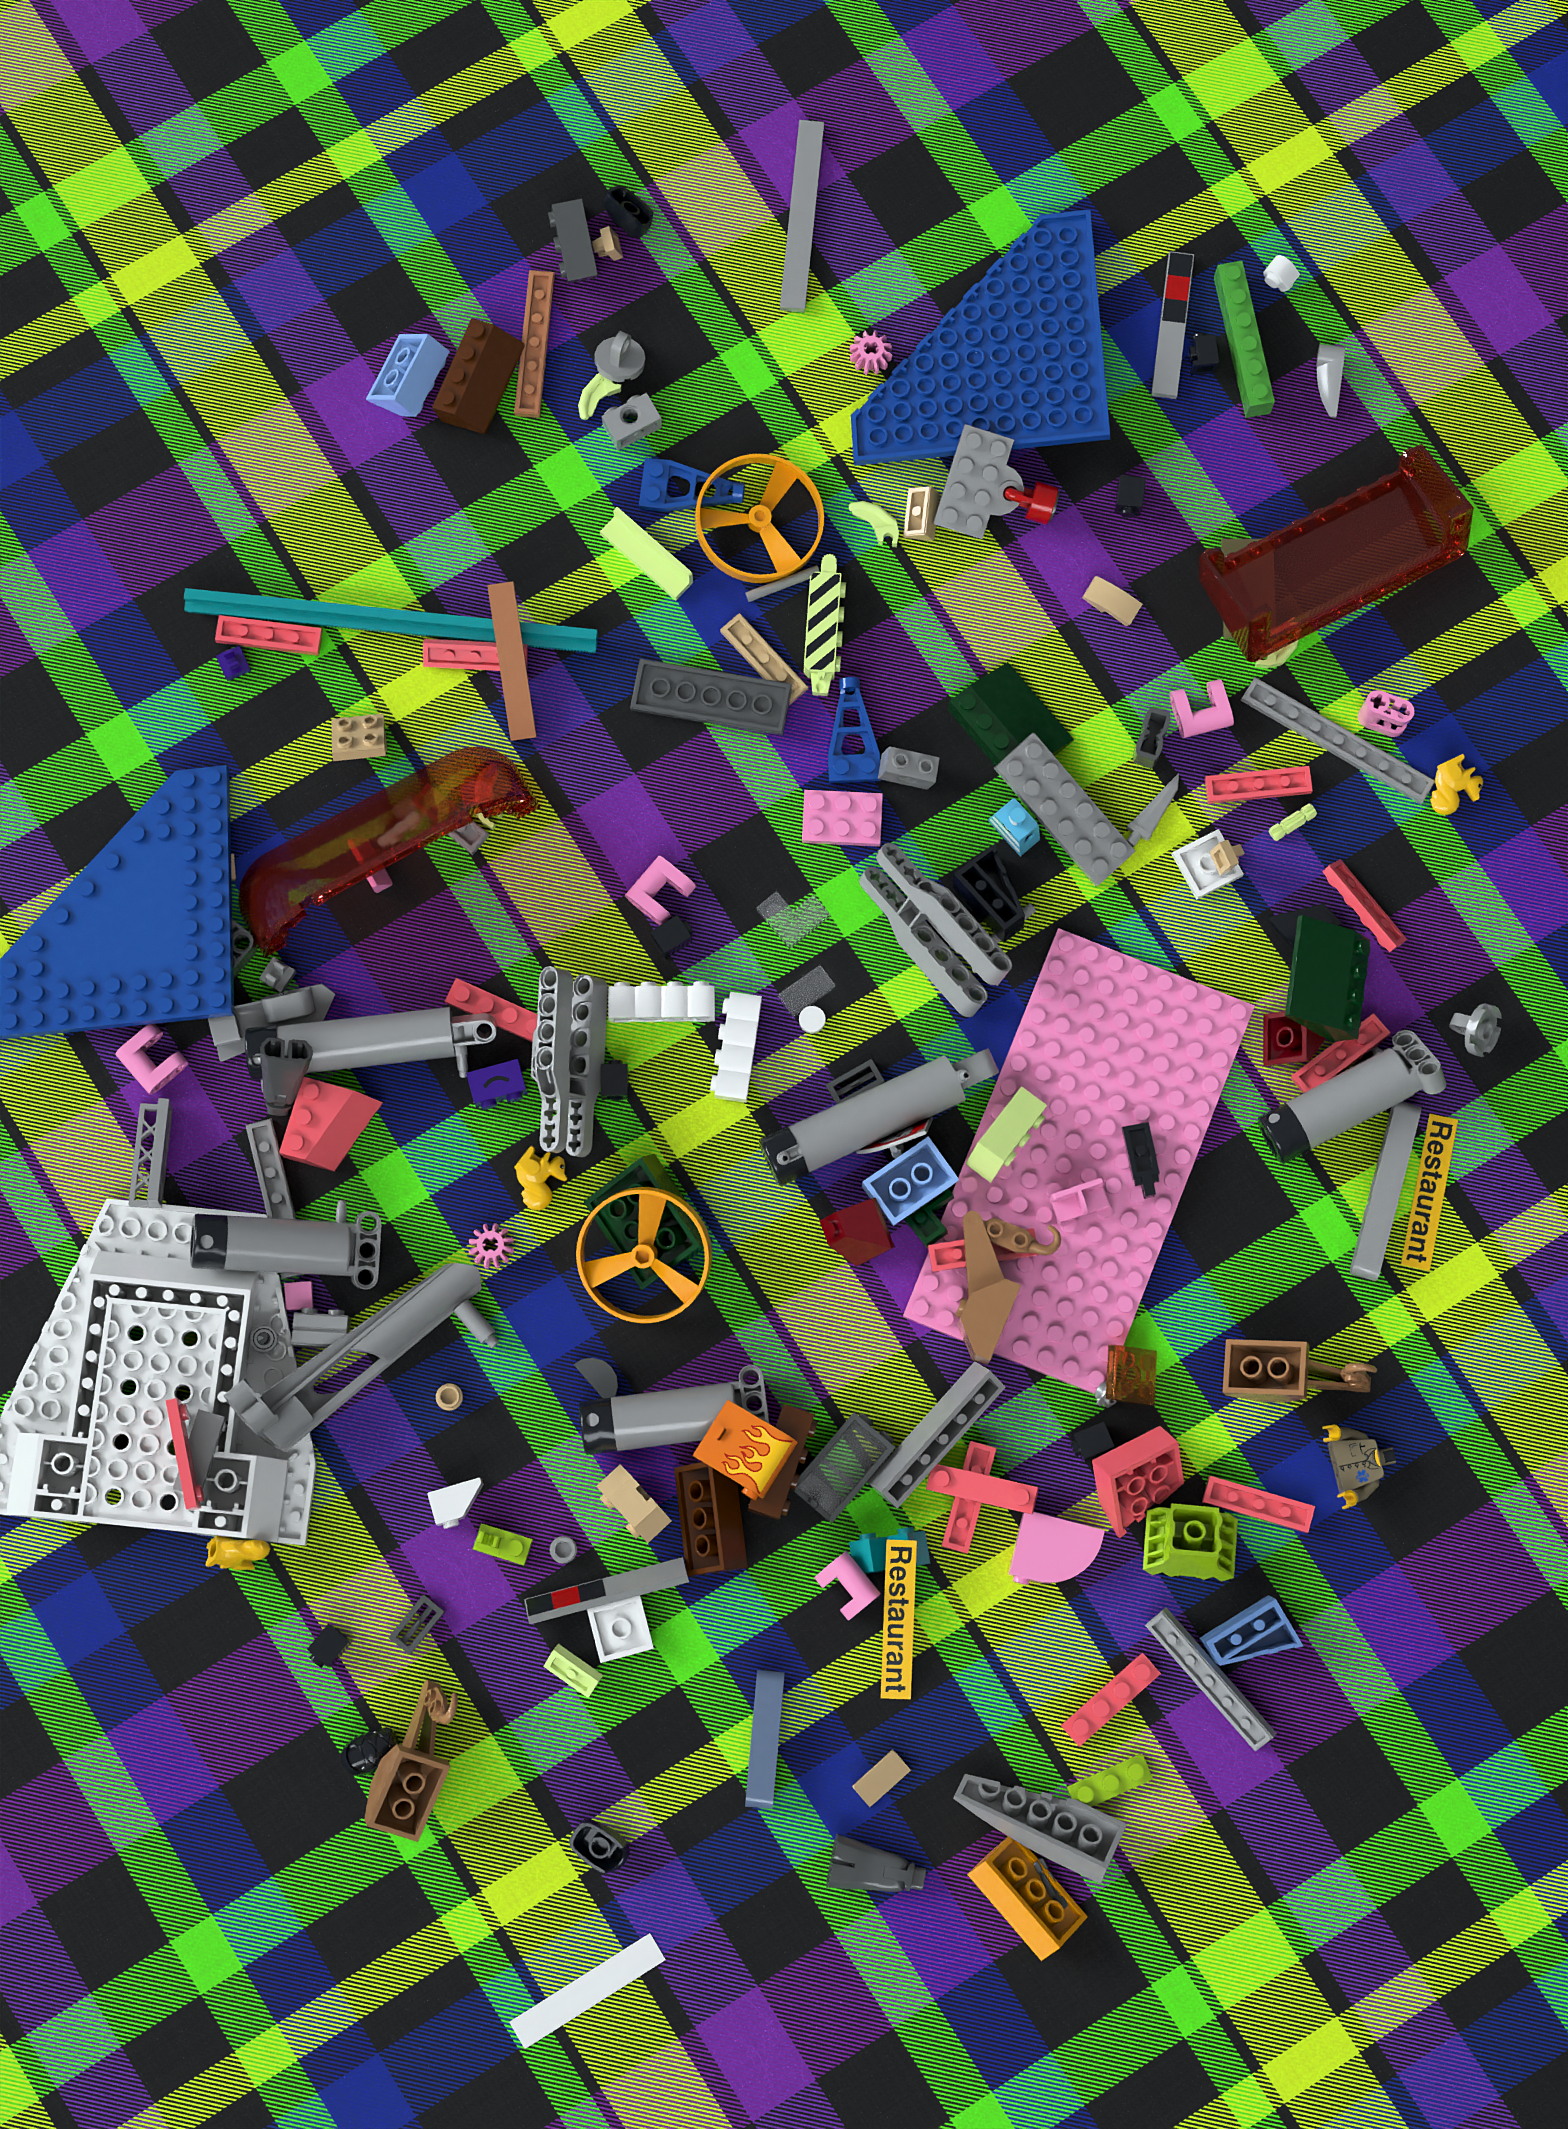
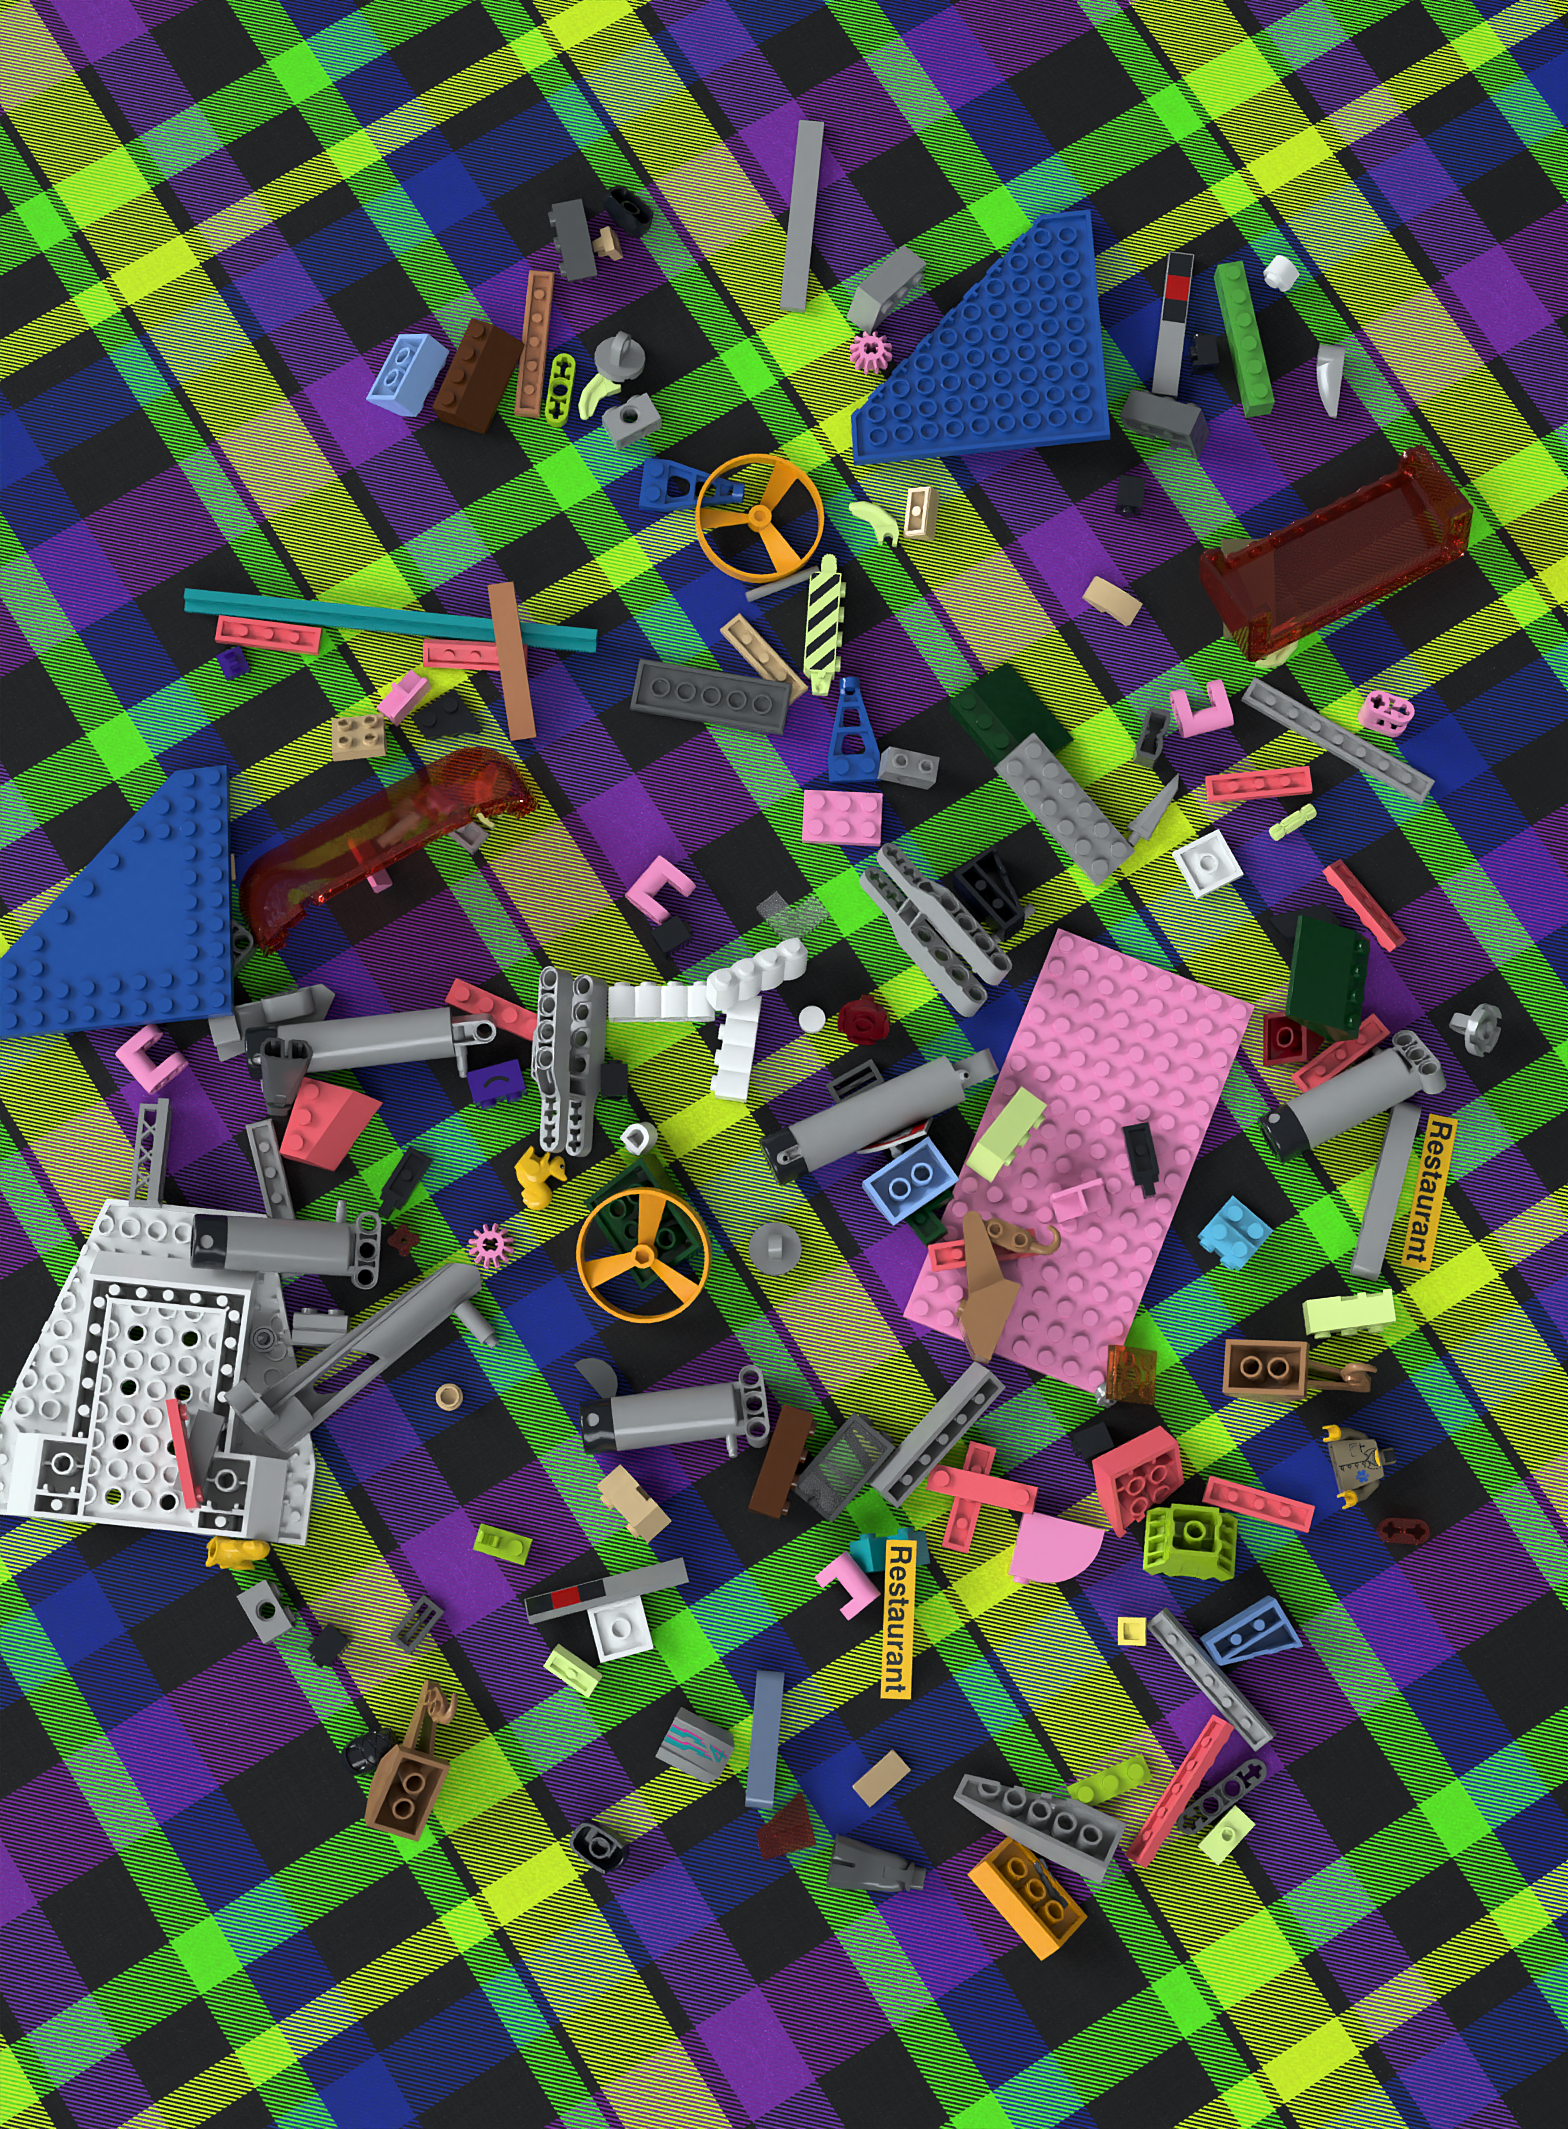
(253, 1603): none -> light grey brick
(277, 975): light grey tile -> none
(298, 1295): bright pink tile -> none
(403, 1181): none -> black hinge
(404, 697): none -> bright pink panel
(411, 1240): none -> clear red plate
(446, 717): none -> black wing
(454, 1502): white slope -> none
(563, 1549): light grey tile -> none
(569, 374): none -> lime beam
(587, 1991): white sticker -> none
(640, 1138): none -> white plate
(647, 554): yellowish green panel -> none
(696, 1746): none -> light grey slope
(709, 1520): reddish brown slope -> none
(747, 1452): orange door -> none
(754, 974): none -> white brick
(775, 1248): none -> light grey tile
(787, 1831): none -> clear red wing
(806, 991): clear tile -> none
(858, 1232): dark red slope -> none
(864, 1021): none -> dark red tile
(885, 289): none -> light grey wedge
(986, 486): light grey plate -> none
(1015, 825): medium azure torso -> none
(1110, 1699): coral plate -> none
(1132, 1631): none -> light yellow plate
(1167, 419): none -> dark grey wedge
(1179, 1791): none -> coral plate
(1223, 1799): none -> dark grey beam
(1226, 856): tan tile -> none
(1226, 1835): none -> yellowish green plate
(1234, 1234): none -> medium azure plate
(1349, 1314): none -> yellowish green wedge
(1402, 1537): none -> clear red beam
(1449, 781): yellow animal -> none

